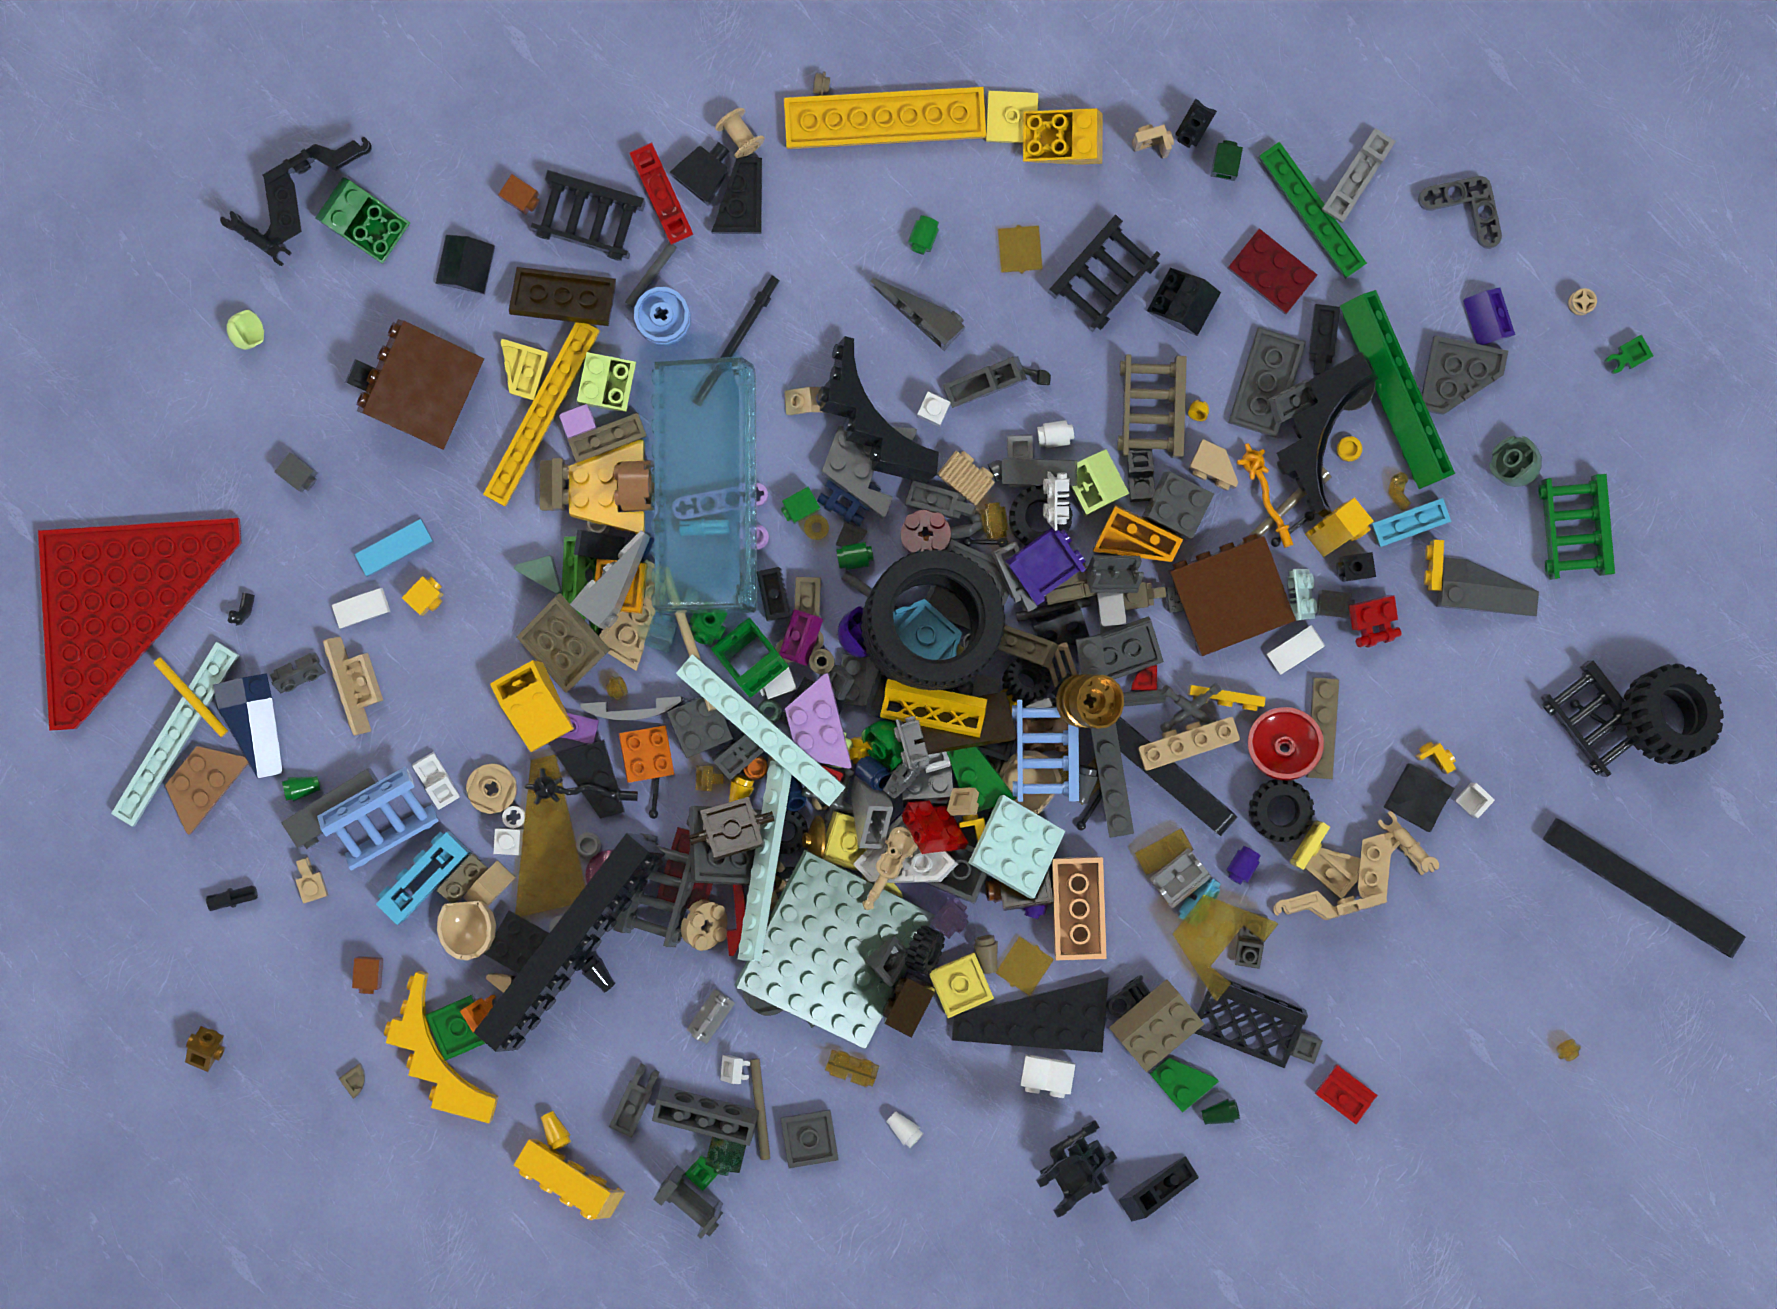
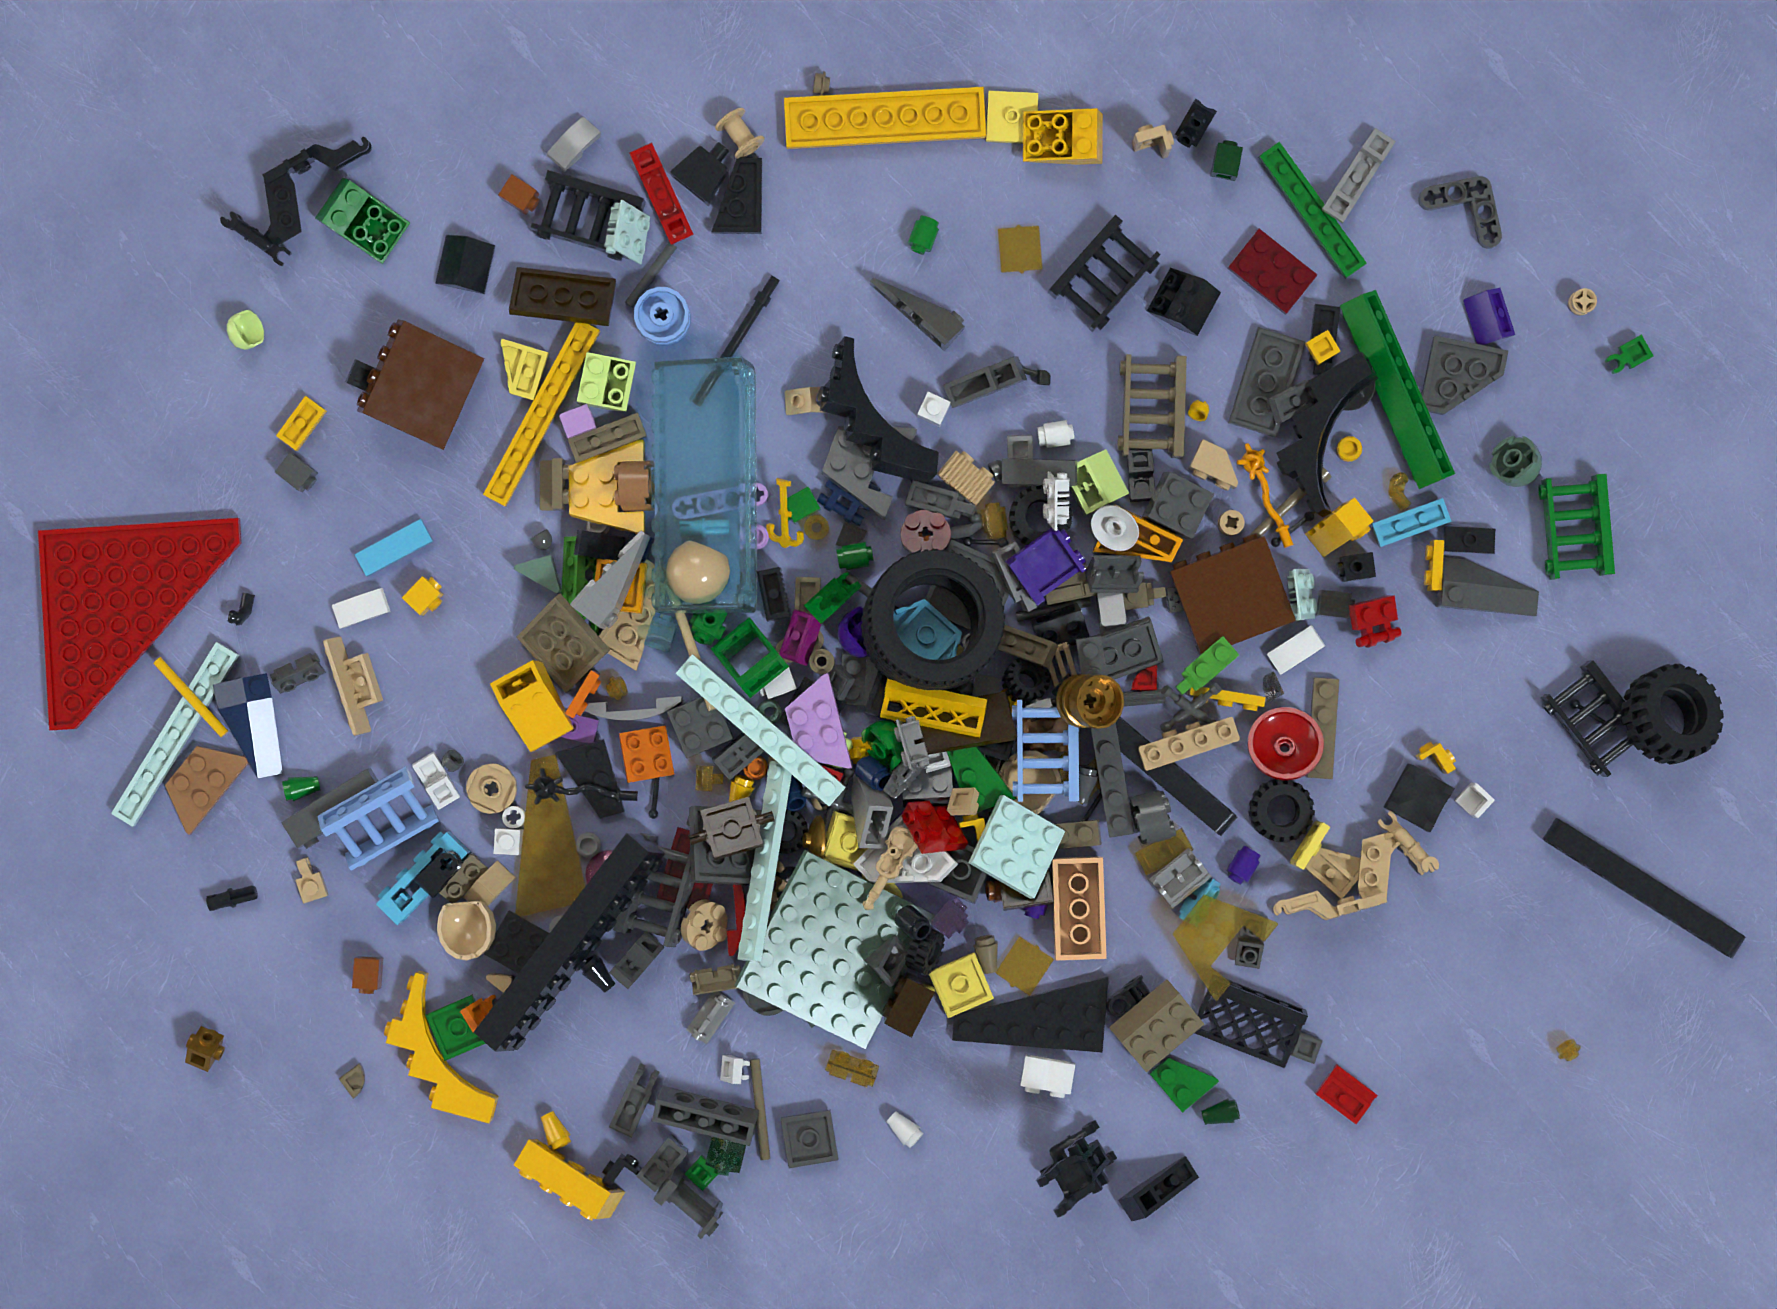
(301, 423): none -> yellow plate
(436, 875): none -> black piece
(452, 760): none -> dark grey hinge
(542, 540): none -> dark grey hinge
(572, 143): none -> light grey slope
(589, 685): none -> orange plate
(613, 1169): none -> black bracket
(628, 231): none -> light aqua hinge
(636, 960): none -> dark grey brick
(662, 1163): none -> dark grey hinge
(697, 572): none -> tan cylinder
(711, 981): none -> dark tan hinge
(784, 540): none -> yellow piece
(831, 597): none -> green hinge
(912, 922): none -> black brick
(1080, 834): none -> dark tan plate
(1115, 528): none -> white dish
(1151, 817): none -> dark grey brick
(1207, 665): none -> bright green hinge
(1227, 525): none -> tan wheel
(1272, 687): none -> clear smoke tile
(1322, 347): none -> yellow plate
(1469, 540): none -> black plate

